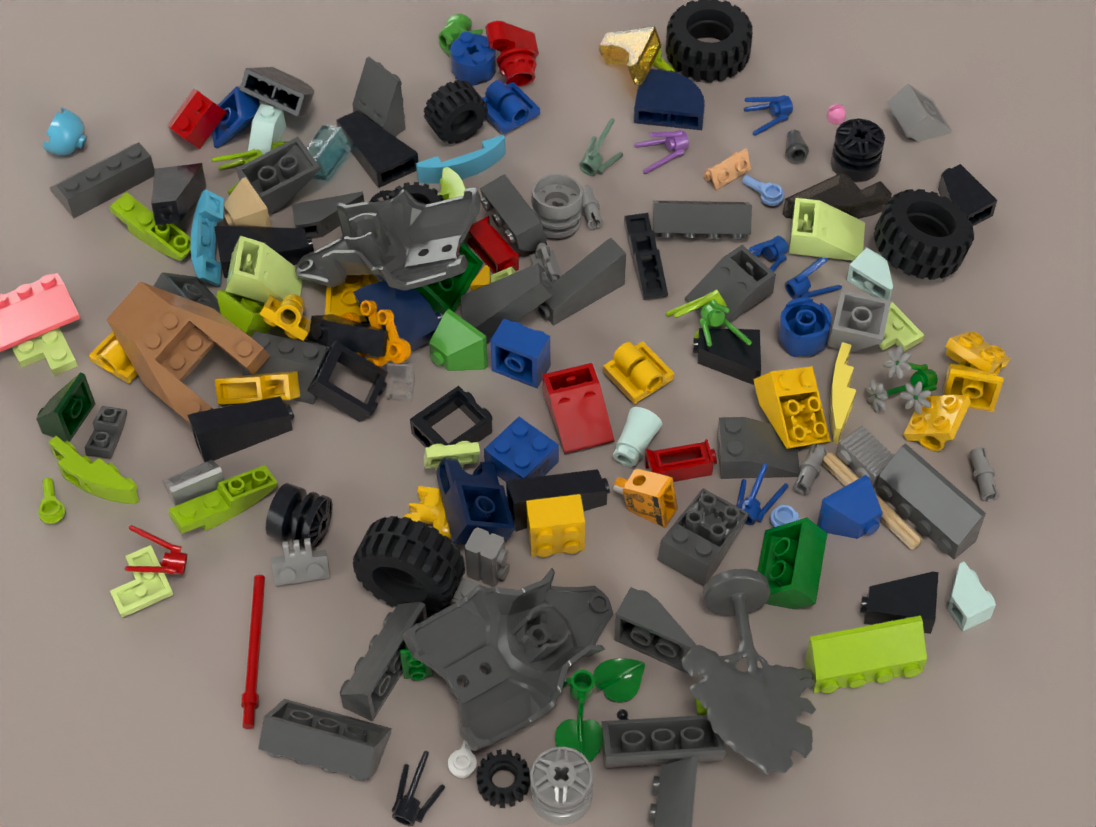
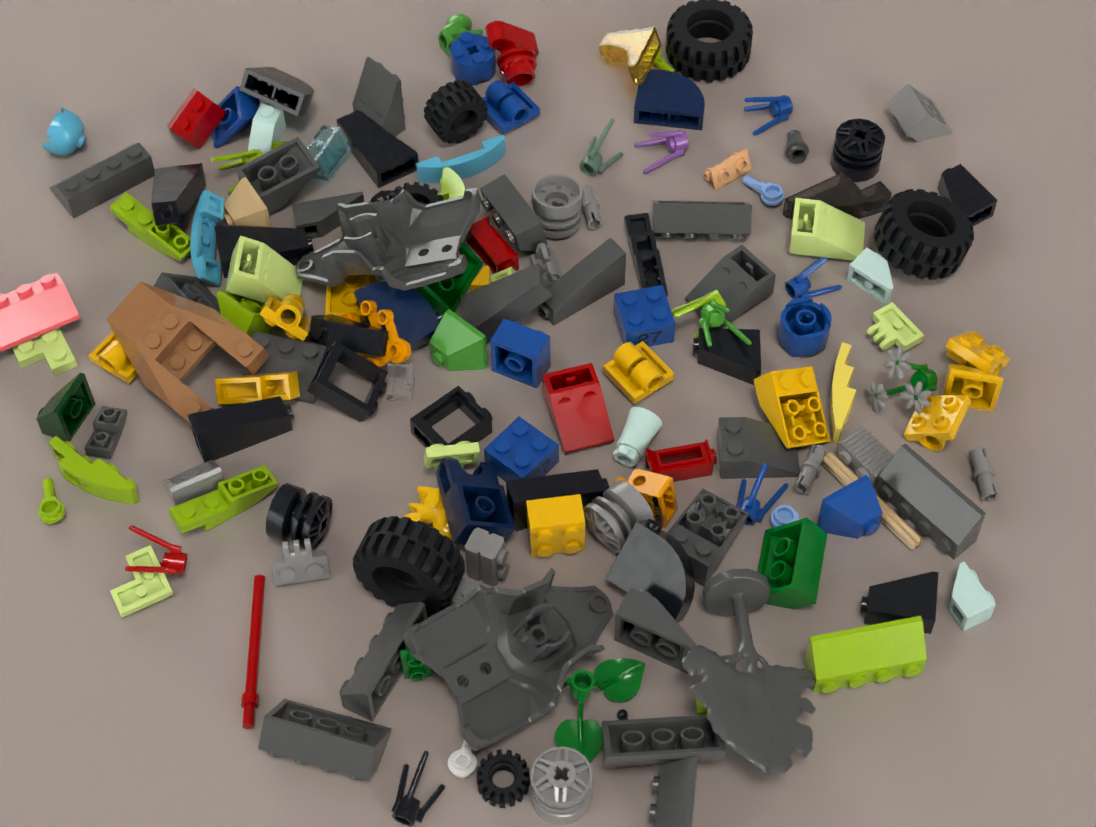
(615, 514): none -> light grey wheel
(644, 316): none -> blue brick
(655, 564): none -> brick
(772, 249): blue plant -> none
(836, 114): bright pink hinge -> none
(859, 321): light grey slope -> none

